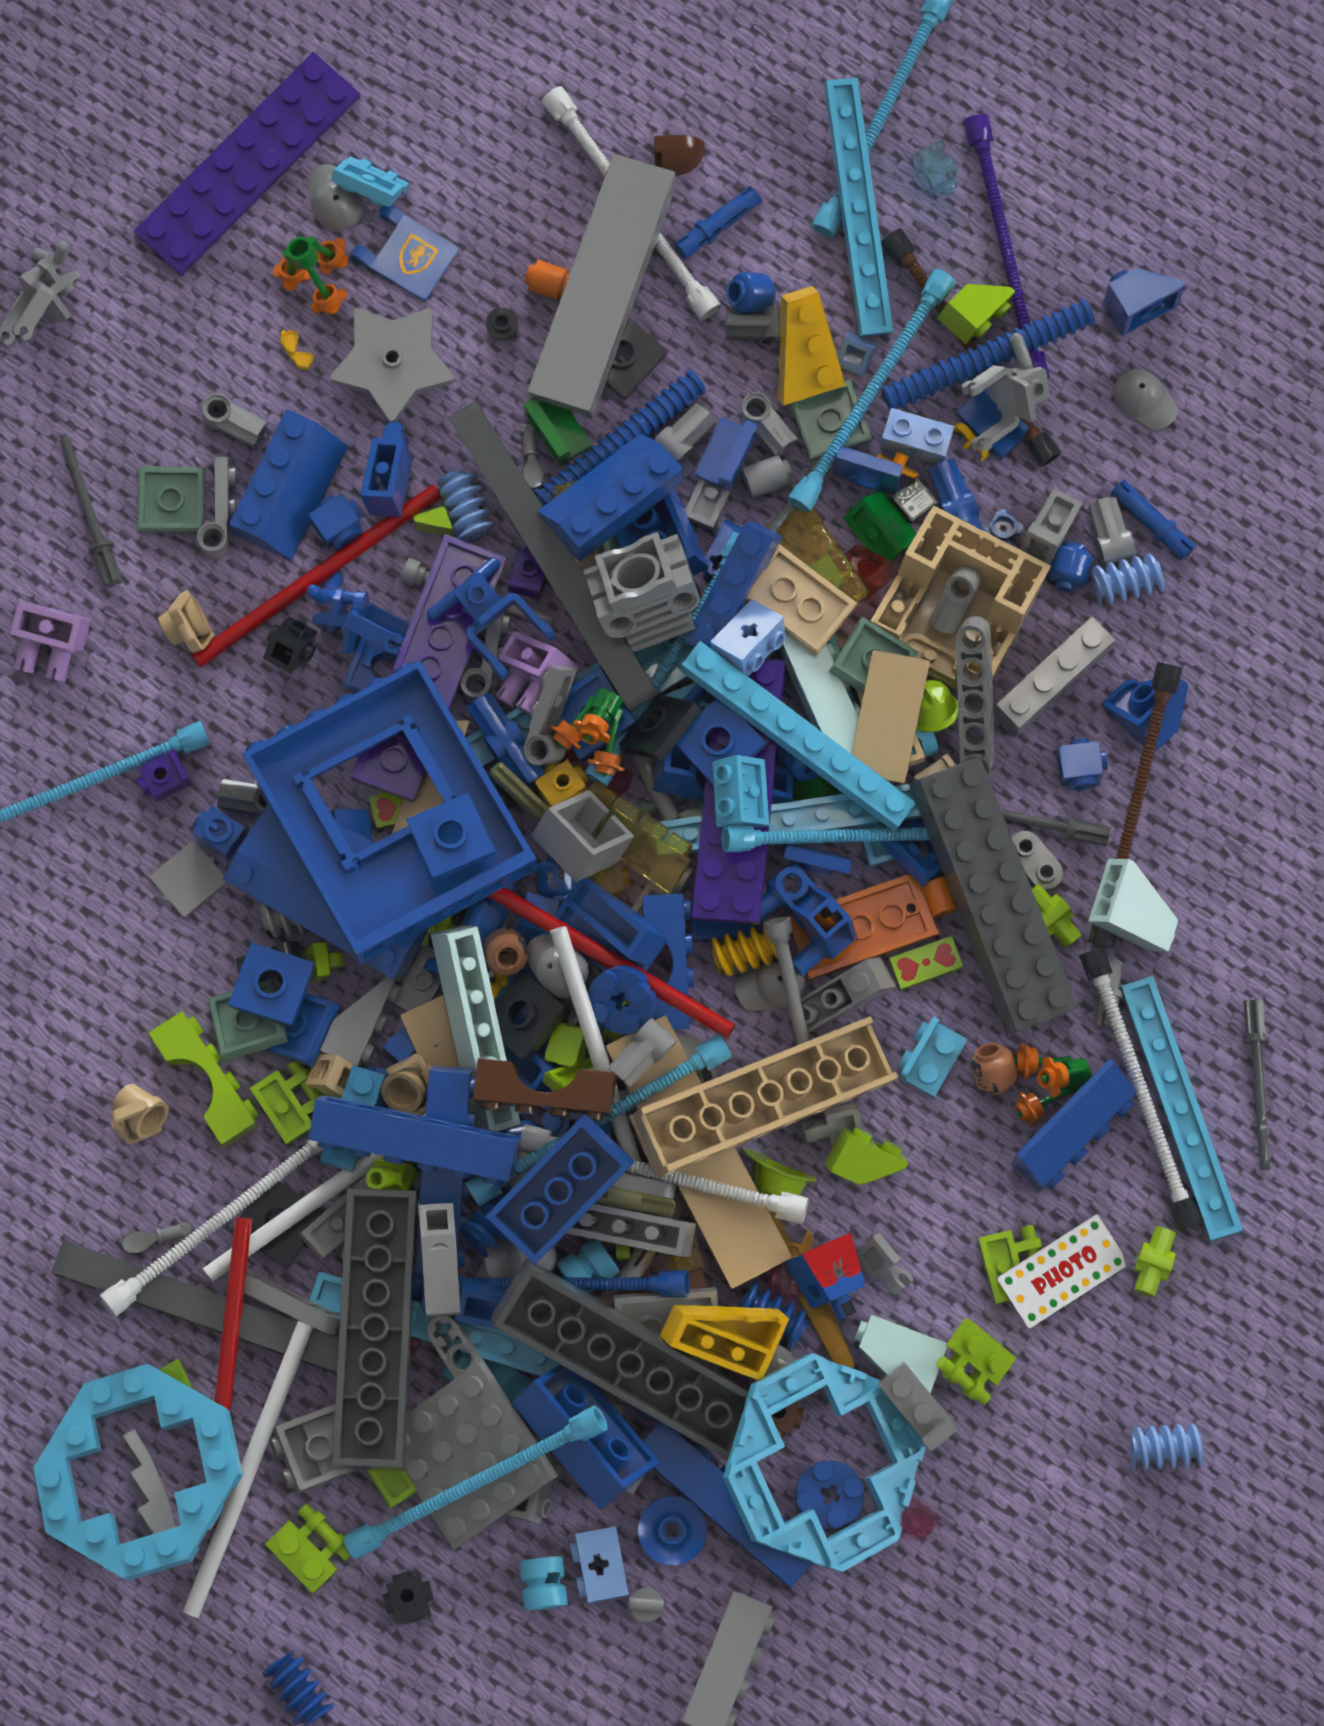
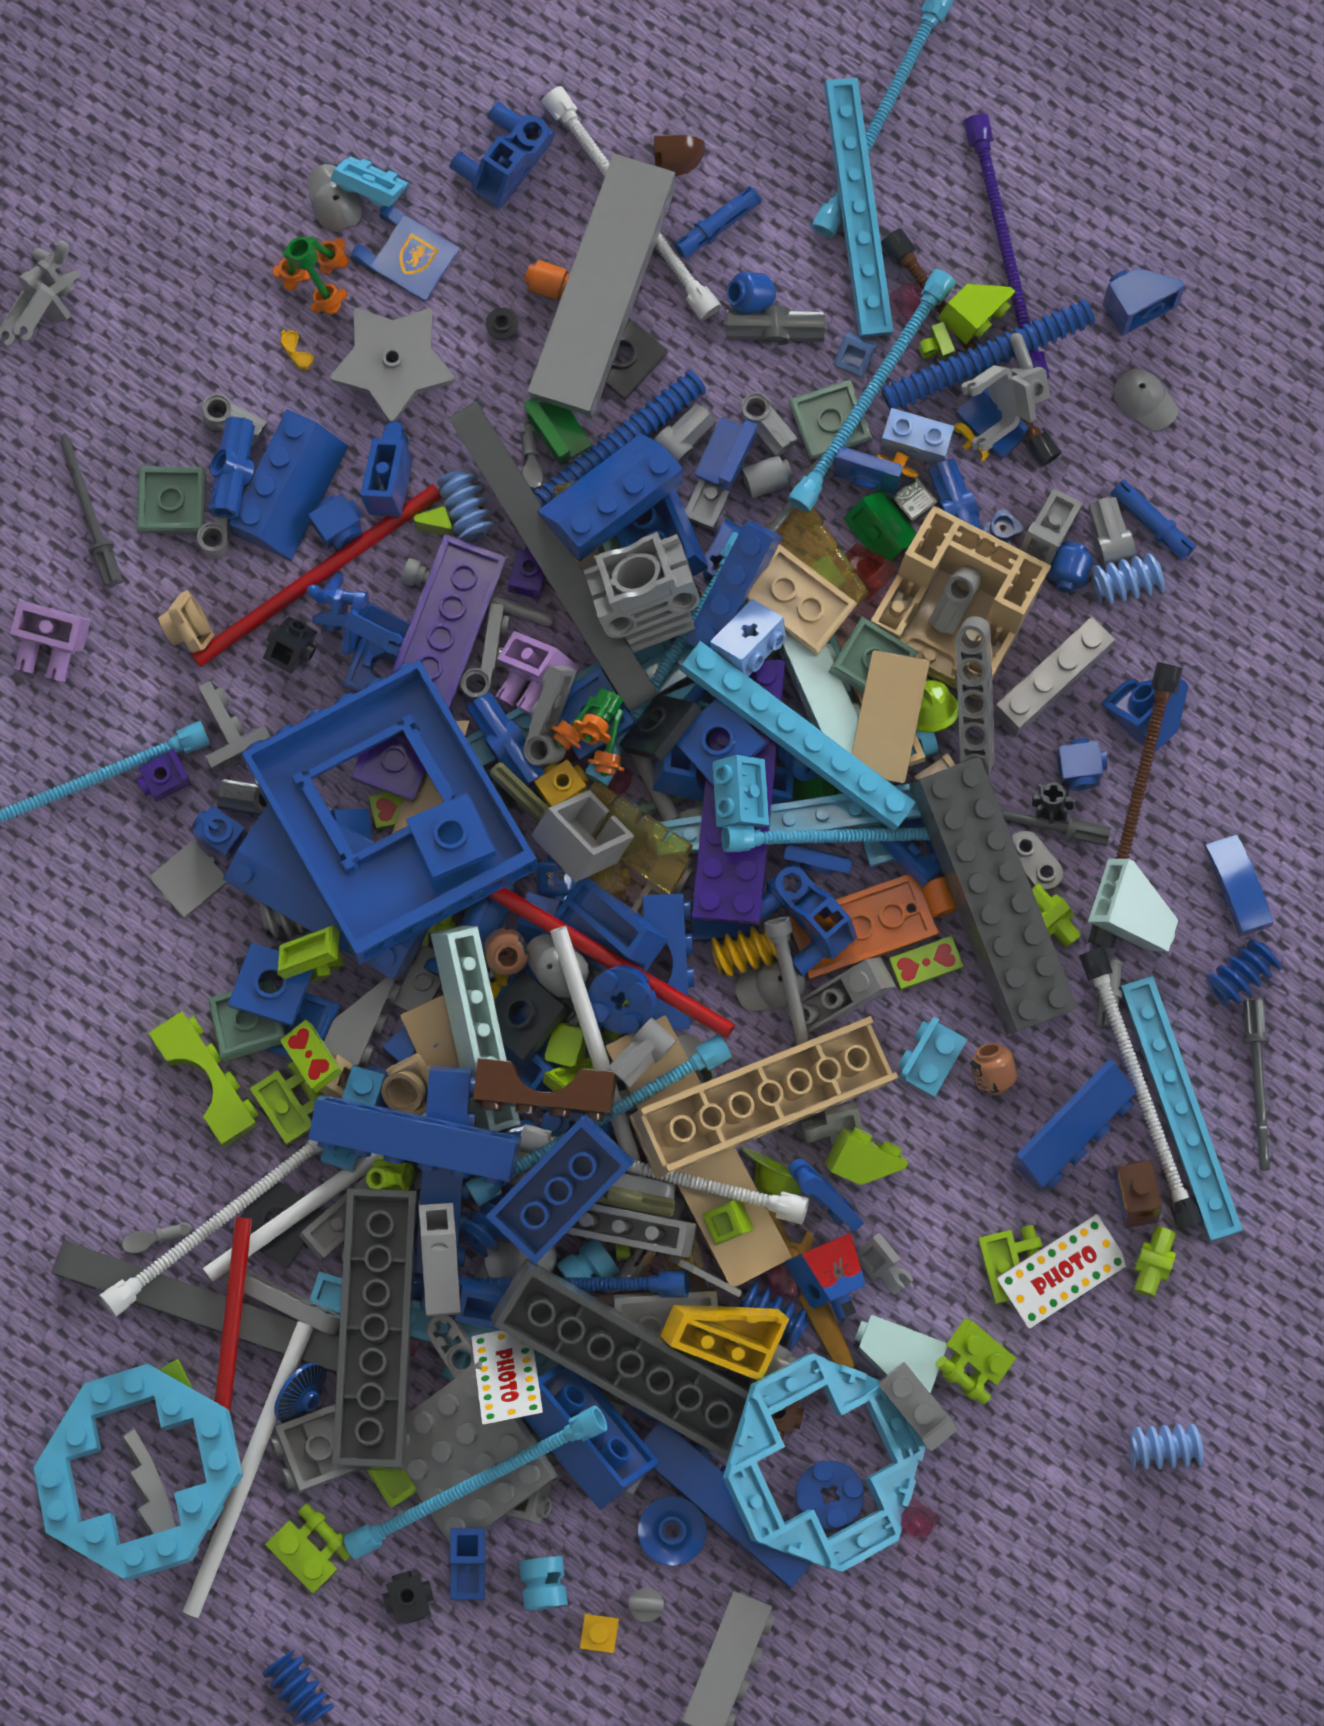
(140, 1112): tan piece -> none
(230, 728): none -> light grey bracket
(231, 467): none -> blue piece
(247, 164): dark purple plate -> none
(300, 1392): none -> dish
(308, 952): none -> lime tile
(311, 1056): none -> lime tile
(467, 1563): none -> blue slope
(485, 607): blue piece -> none
(507, 1379): none -> white sticker
(513, 151): none -> blue piece
(599, 1633): none -> yellow plate
(606, 1545): light blue brick -> none
(705, 1275): none -> light grey piece
(728, 1221): none -> lime slope
(807, 352): yellow wedge -> none
(824, 1194): none -> blue plate
(907, 299): none -> clear pink plate
(935, 169): clear light blue brick -> none
(937, 344): none -> lime tile
(1052, 802): none -> black gear
(1057, 1075): orange plant -> none
(1137, 1193): none -> reddish brown torso
(1239, 885): none -> blue slope
(1242, 972): none -> blue piece

